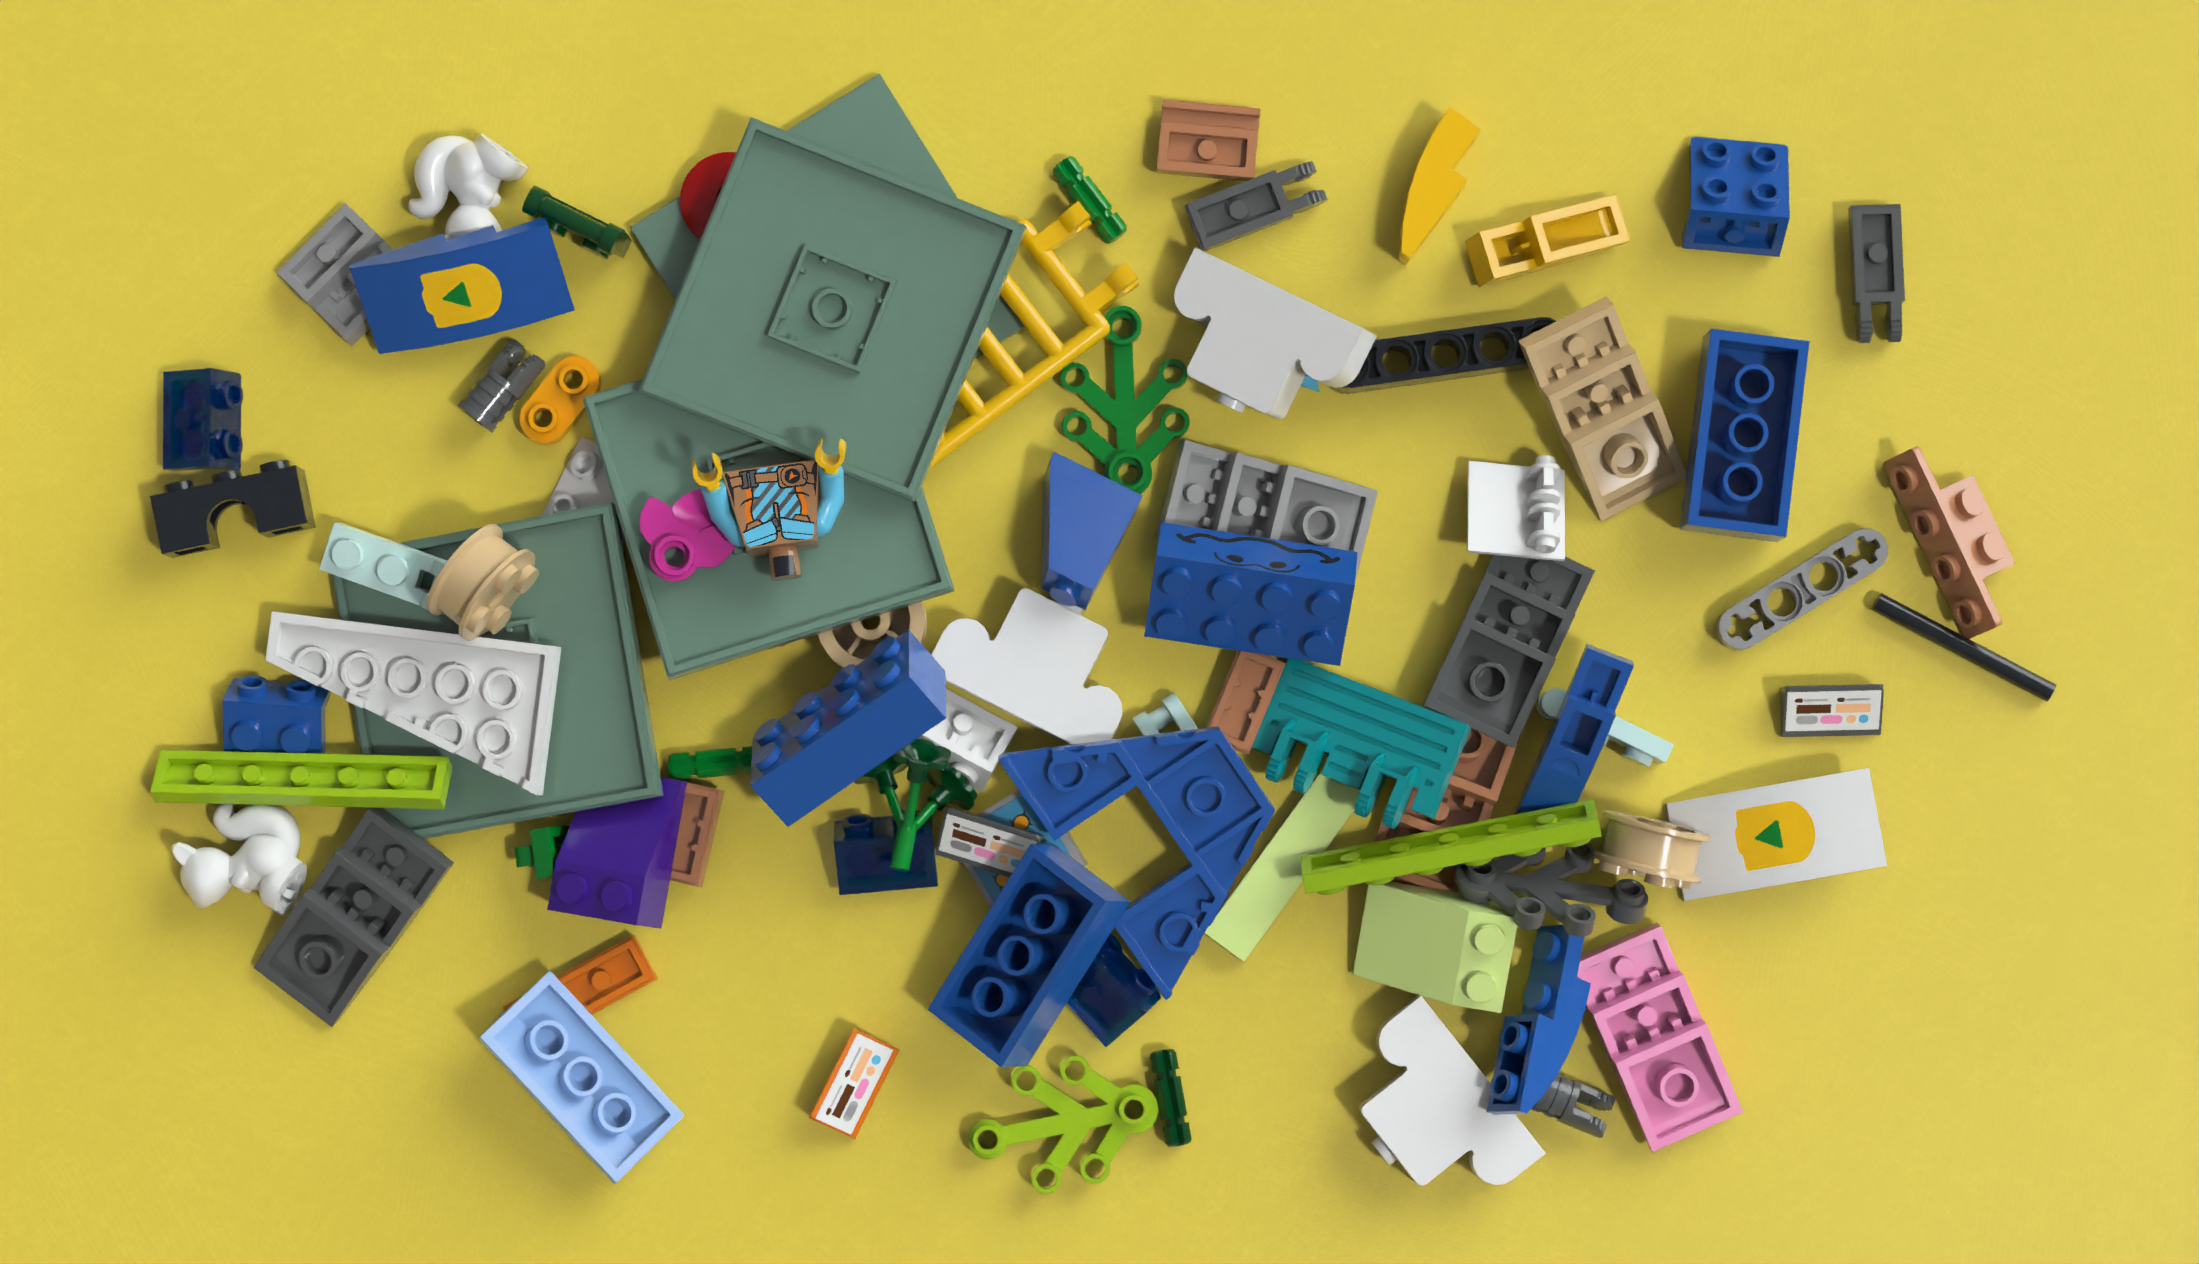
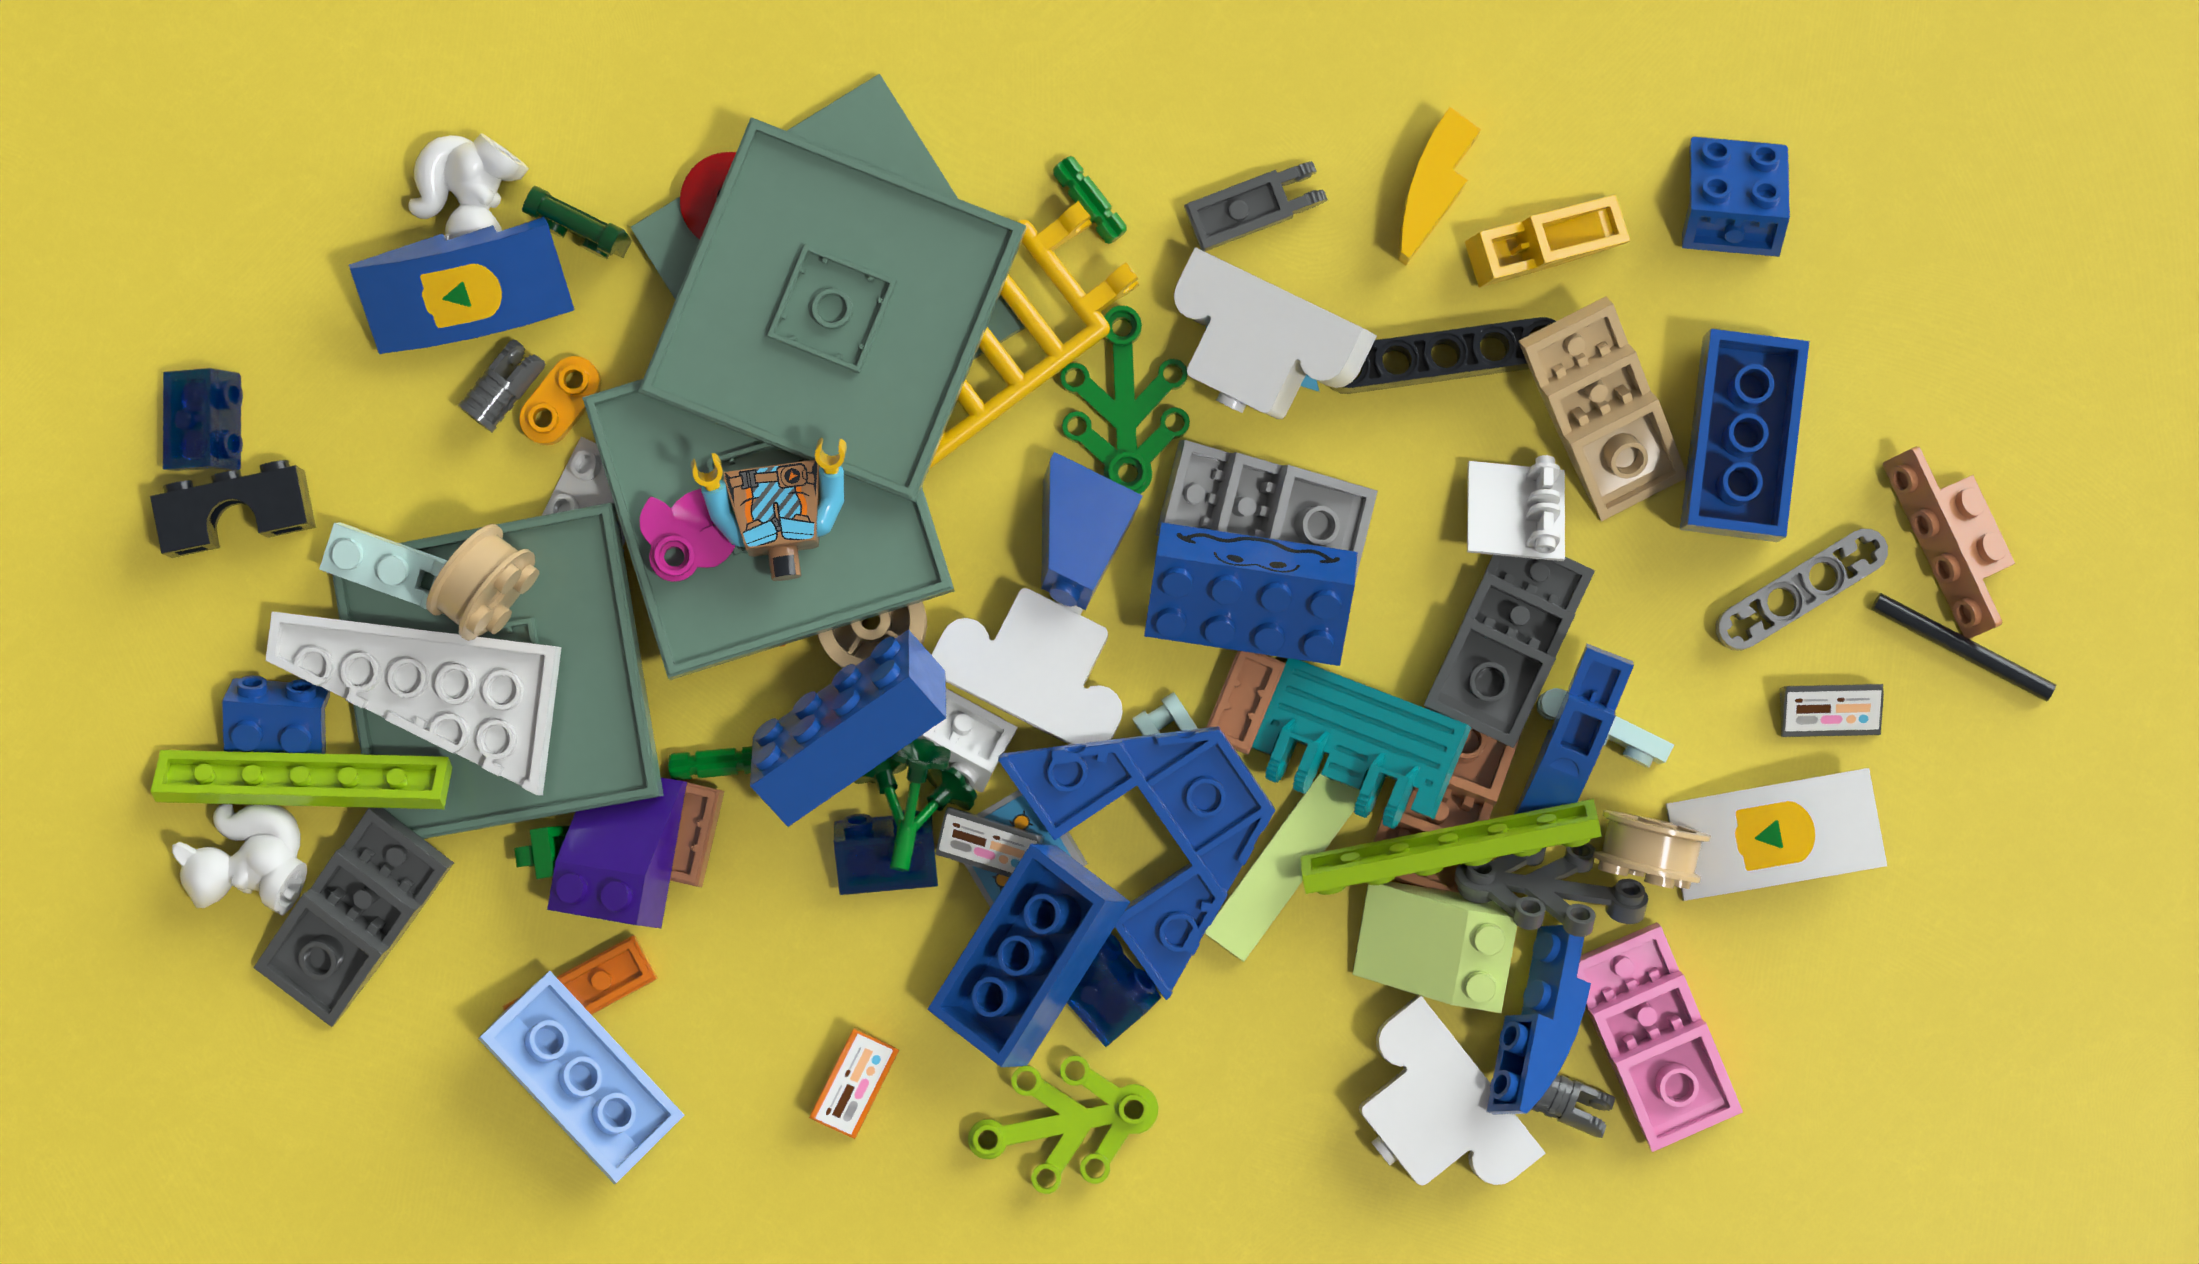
(322, 271): light grey slope -> none
(1170, 1097): dark green axle -> none
(1208, 140): nougat plate -> none
(1877, 267): dark grey hinge -> none

